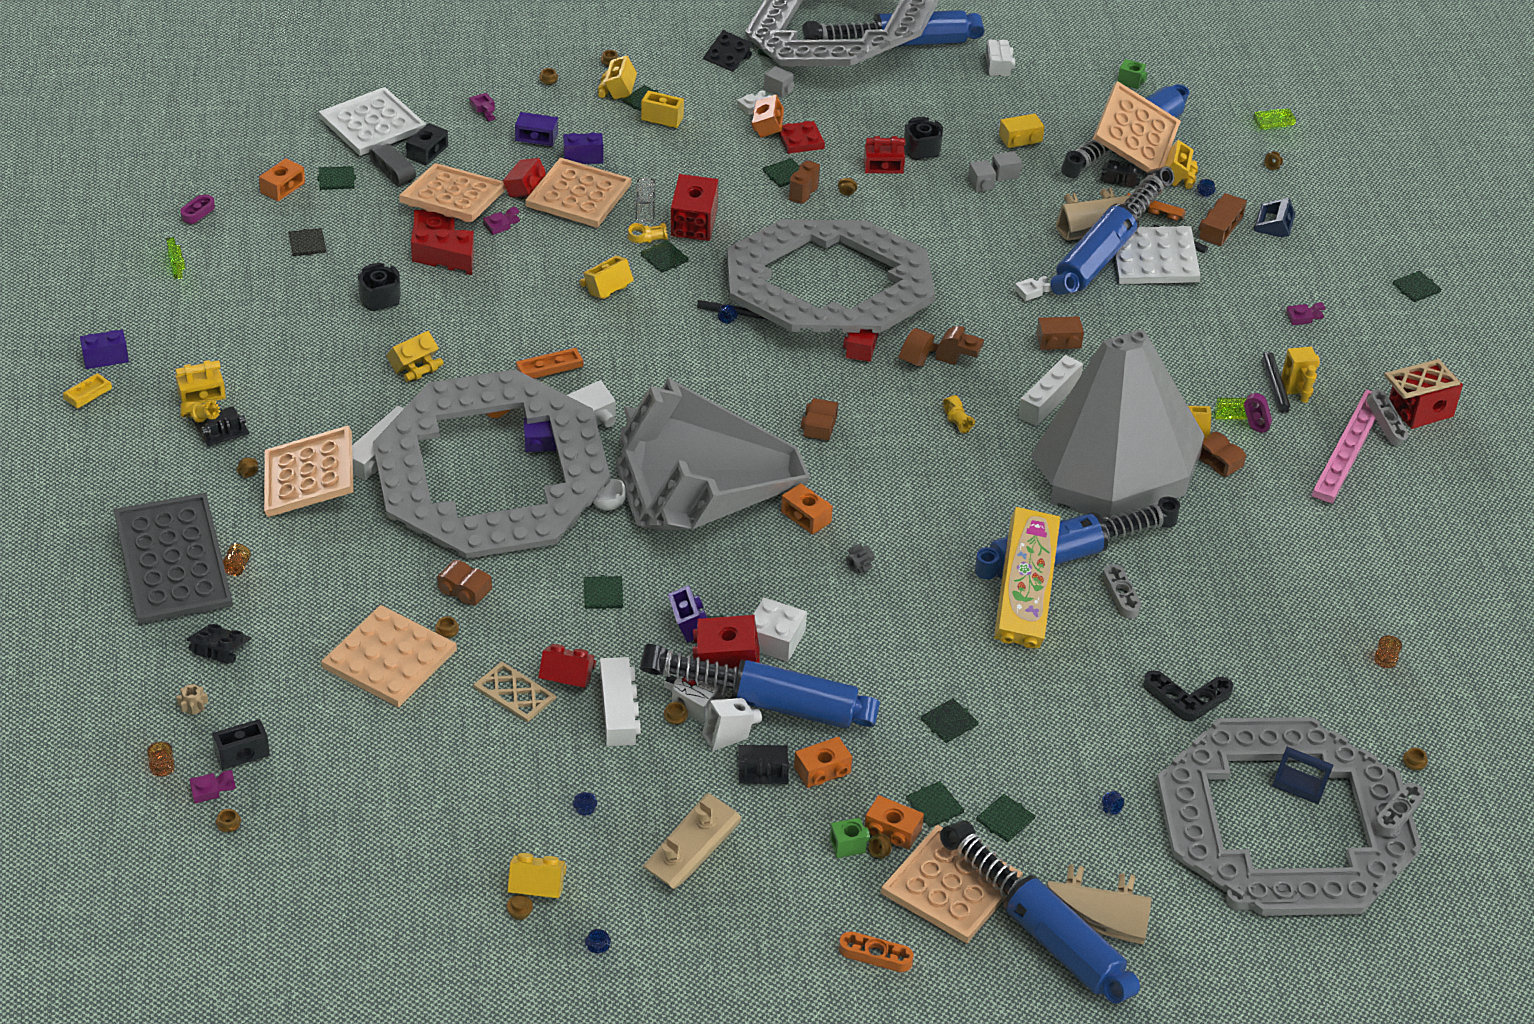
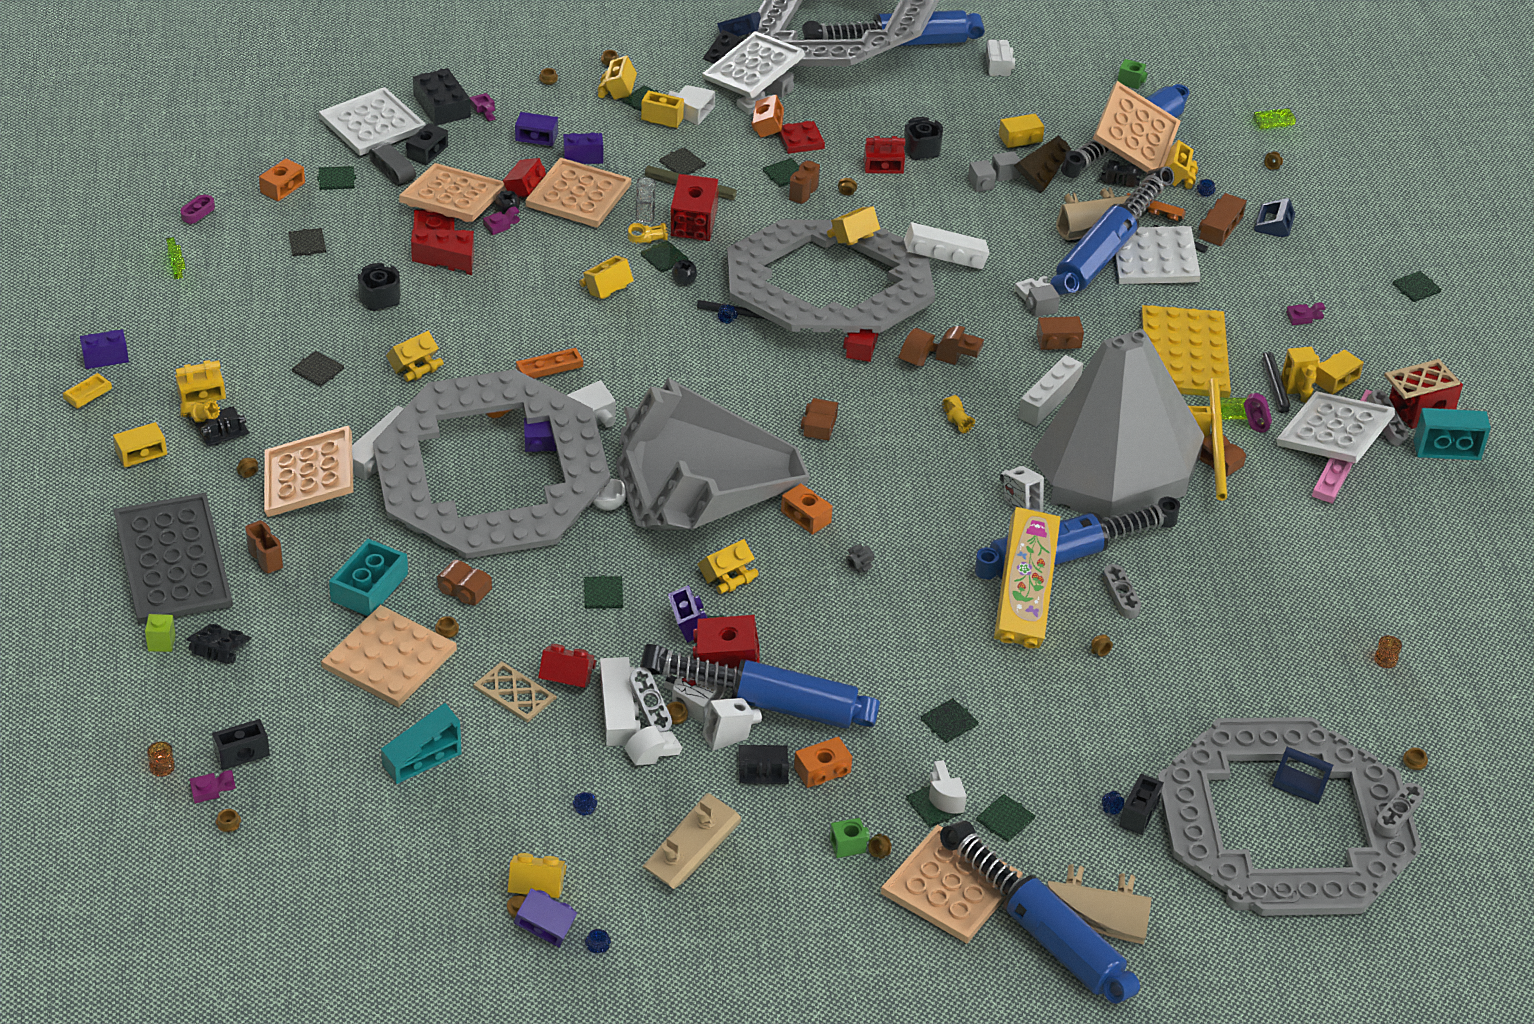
(140, 444): none -> yellow brick
(160, 633): none -> lime brick
(192, 699): tan gear -> none
(236, 559): clear orange wheel -> none
(264, 546): none -> dark orange brick
(317, 368): none -> clear smoke piece
(368, 577): none -> teal brick
(423, 745): none -> teal wedge
(441, 96): none -> black brick
(506, 200): none -> black piece
(545, 917): none -> dark purple brick
(637, 688): none -> light grey beam
(650, 744): none -> white brick
(672, 177): none -> olive axle
(682, 162): none -> clear smoke piece
(684, 272): none -> black piece
(697, 102): none -> white torso
(727, 561): none -> yellow brick
(741, 25): none -> dark blue tile
(753, 64): none -> white plate
(779, 628): white brick -> none
(854, 225): none -> yellow brick
(871, 942): orange beam -> none
(895, 821): orange brick -> none
(945, 792): none -> white brick
(946, 245): none -> white brick
(1023, 488): none -> white torso
(1043, 163): none -> dark brown wing
(1043, 300): none -> light grey brick
(1101, 645): none -> pearl gold plate
(1141, 804): none -> black brick
(1187, 706): black beam -> none
(1190, 346): none -> yellow plate
(1217, 440): none -> yellow piece
(1336, 427): none -> white plate
(1338, 371): none -> yellow brick
(1451, 434): none -> teal brick

